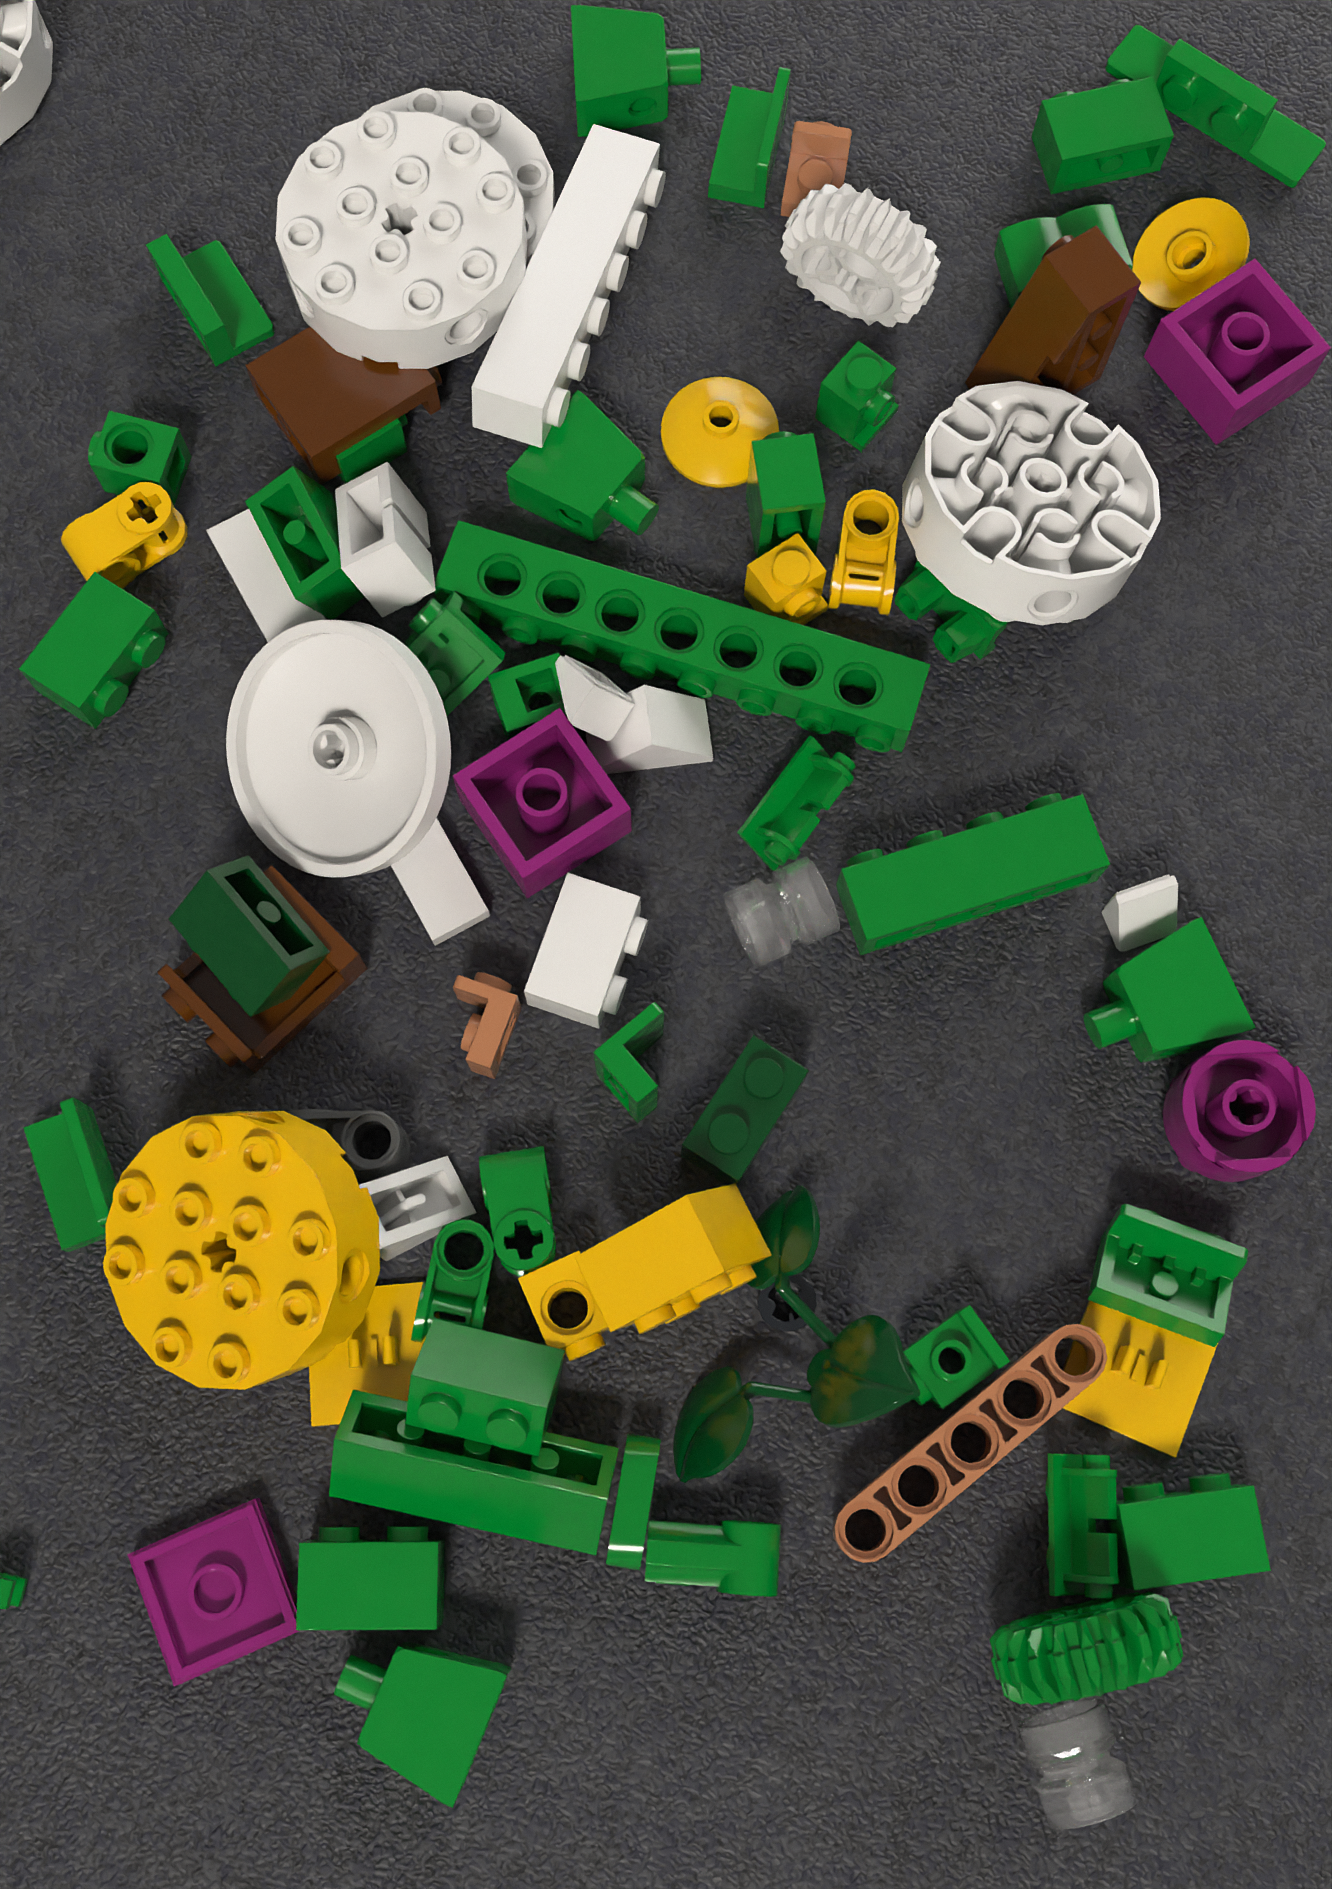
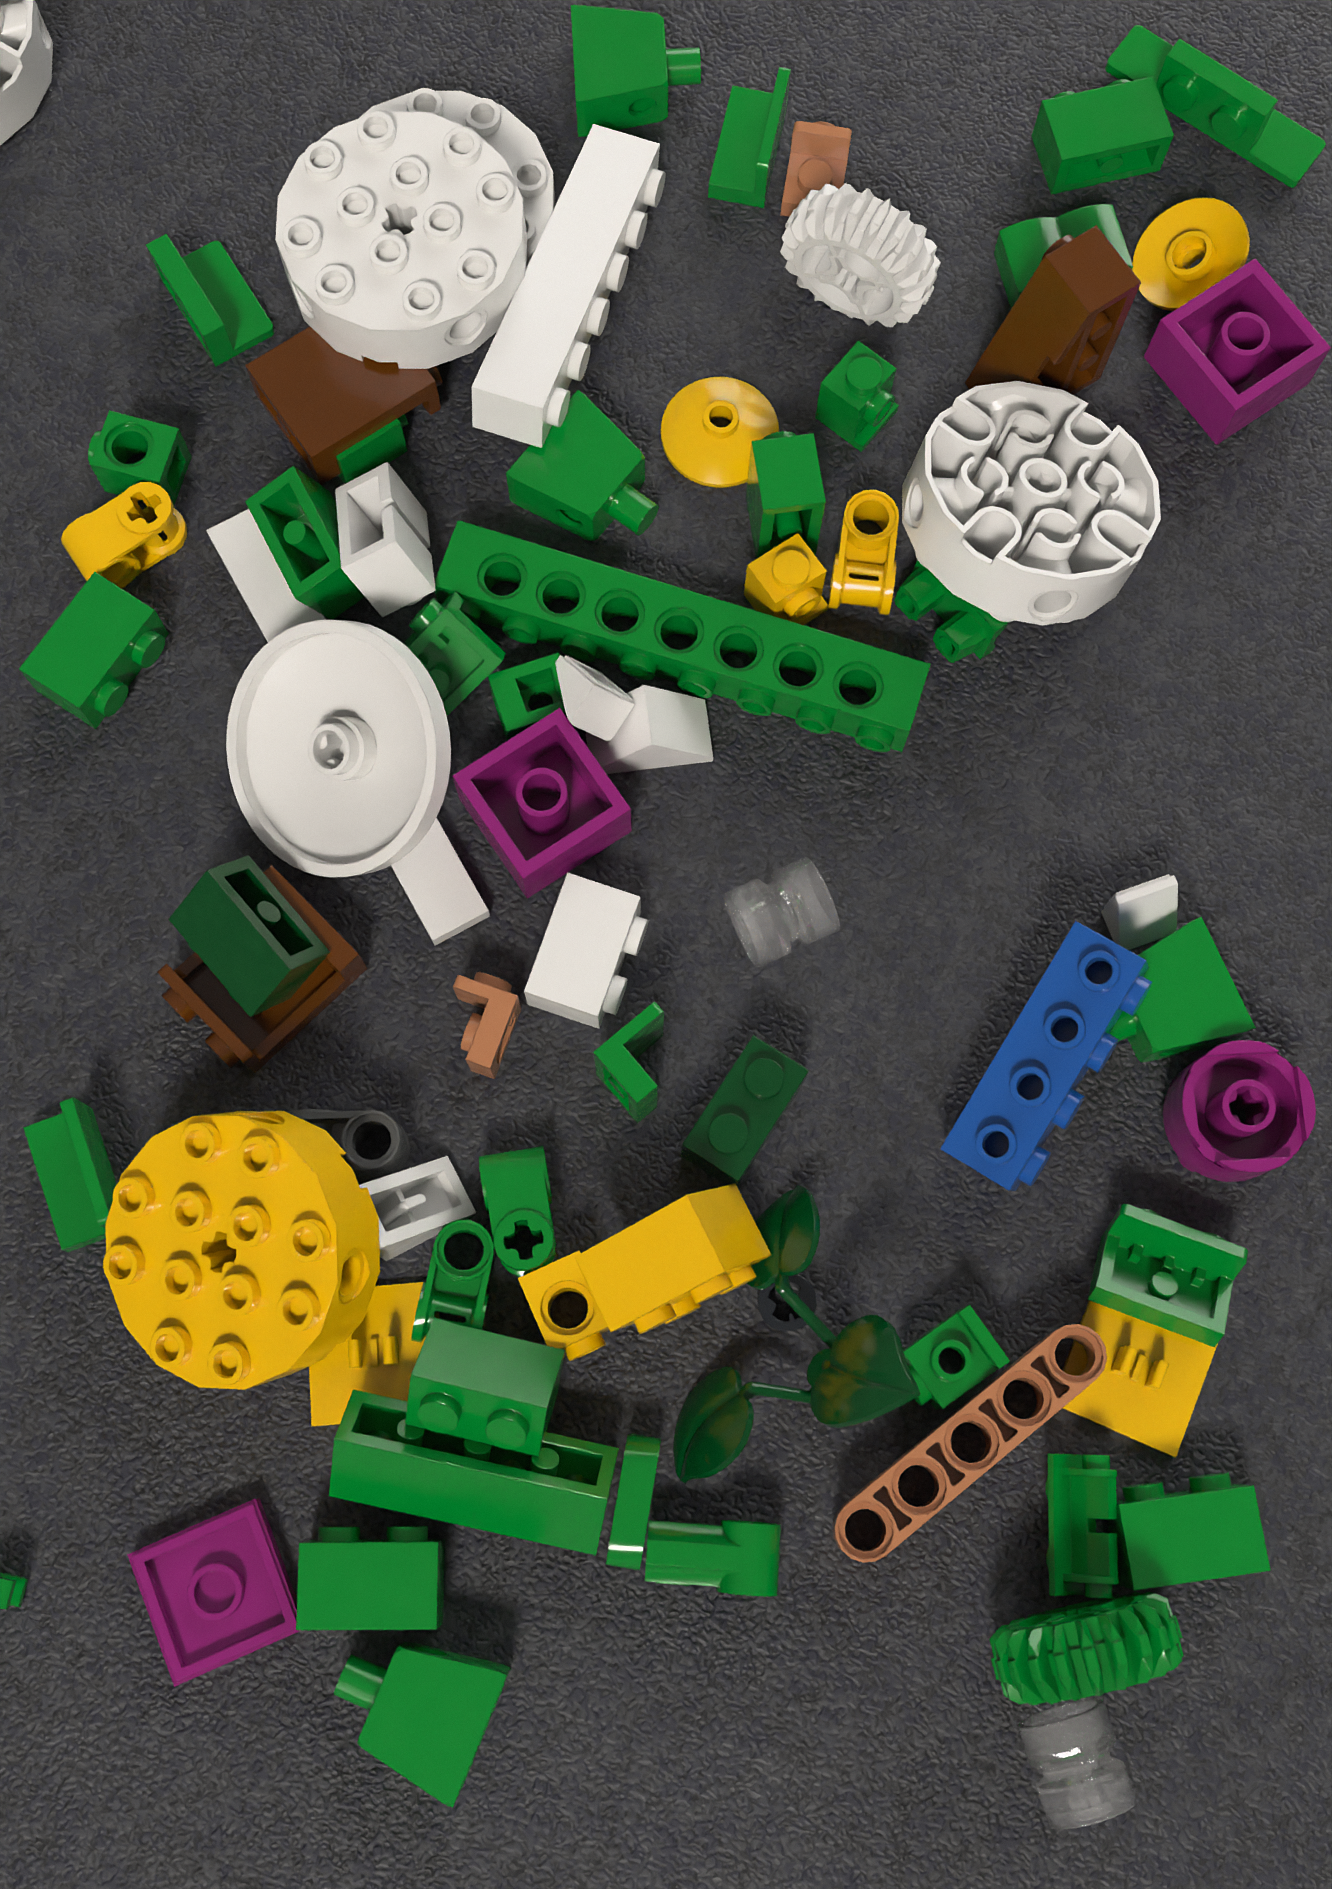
(791, 804): green hinge -> none
(971, 872): green brick -> none
(1047, 1056): none -> blue brick

